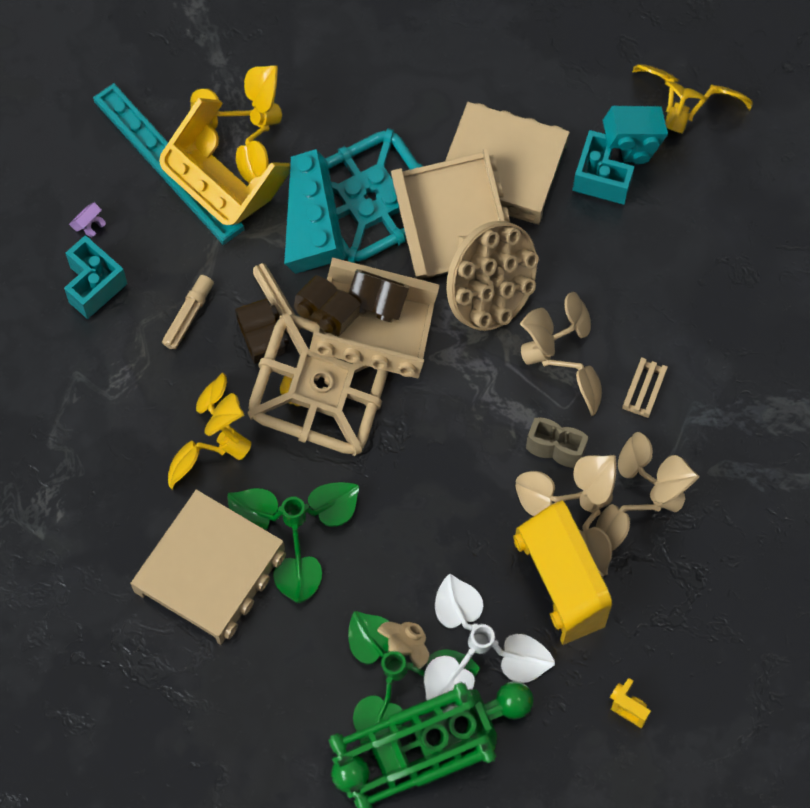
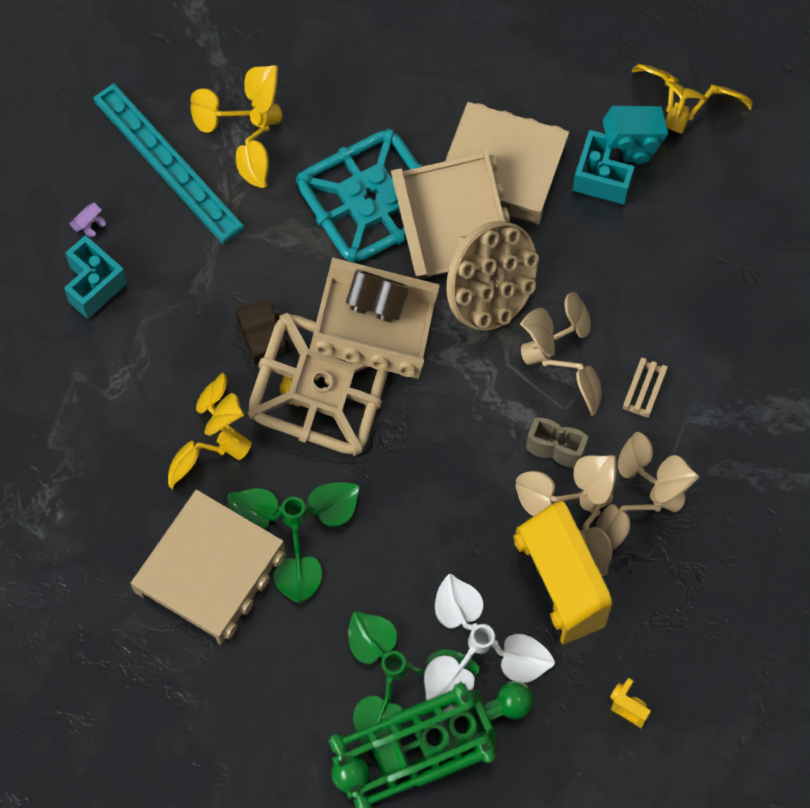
(192, 165): yellow windscreen -> none
(194, 301): tan axle -> none
(272, 290): tan axle -> none
(312, 216): teal wedge -> none
(326, 305): dark brown brick -> none
(407, 639): tan plate -> none

